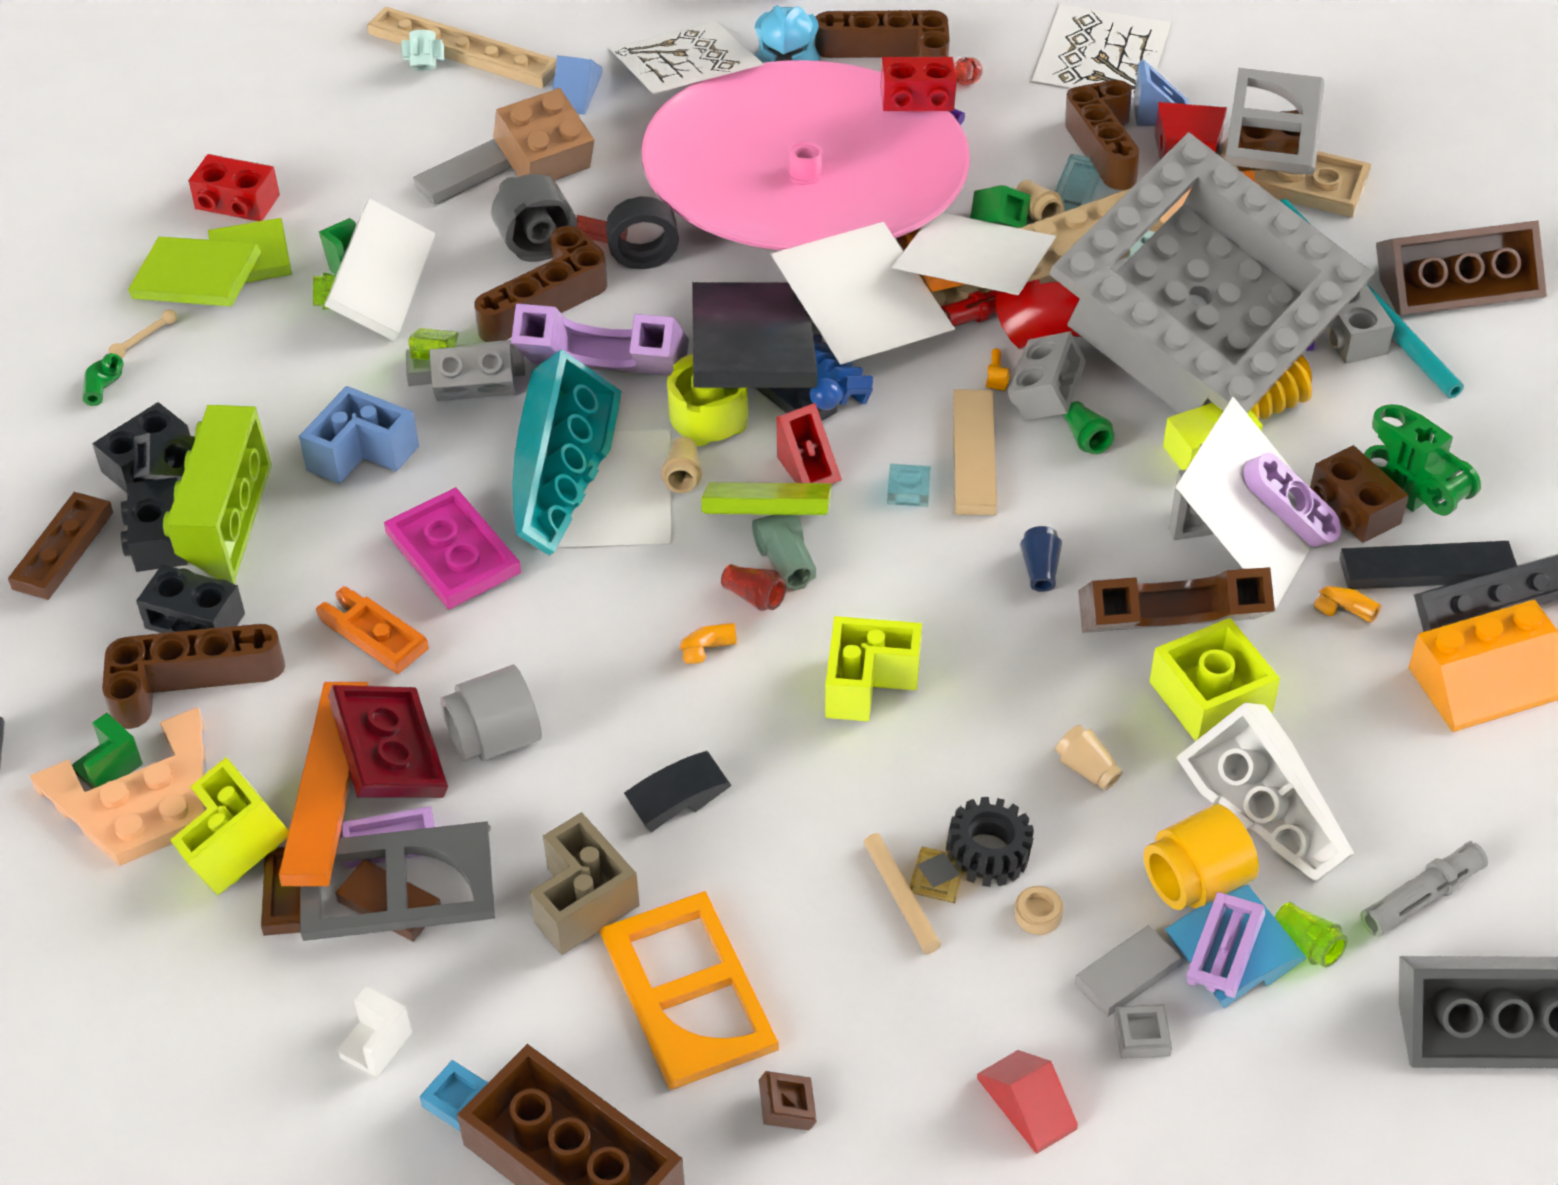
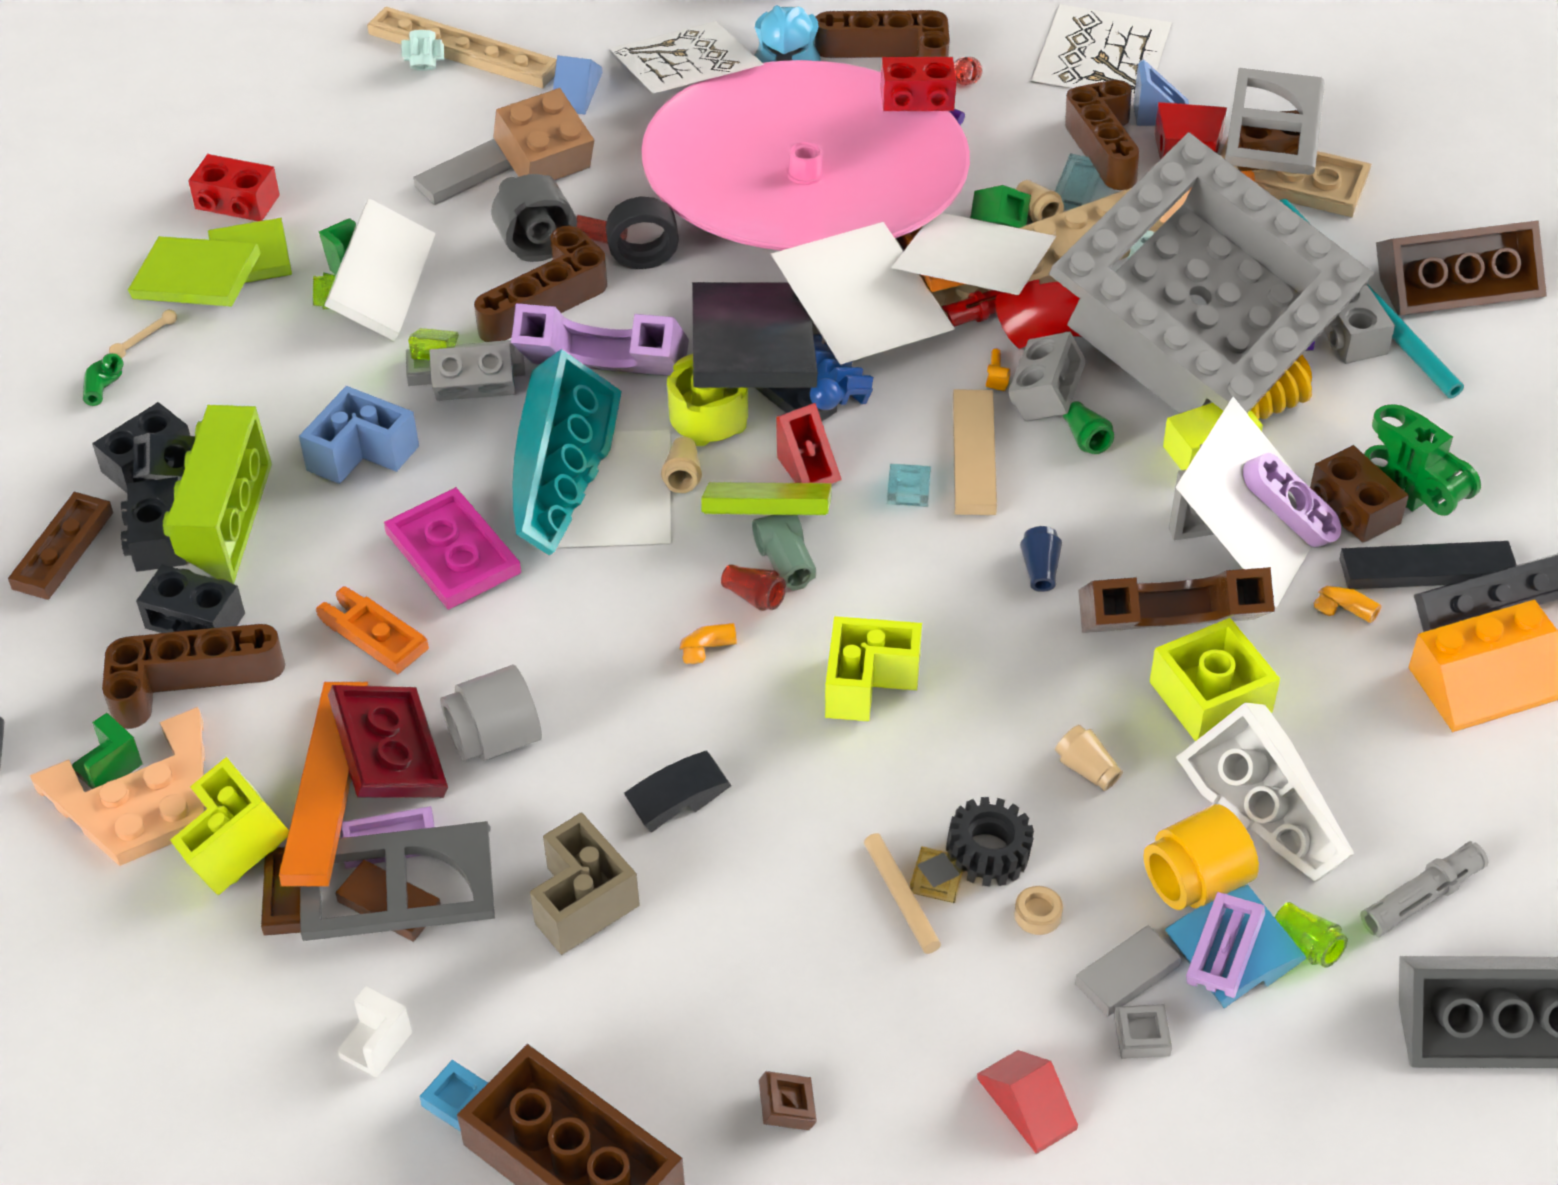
(680, 1053): light orange window -> none

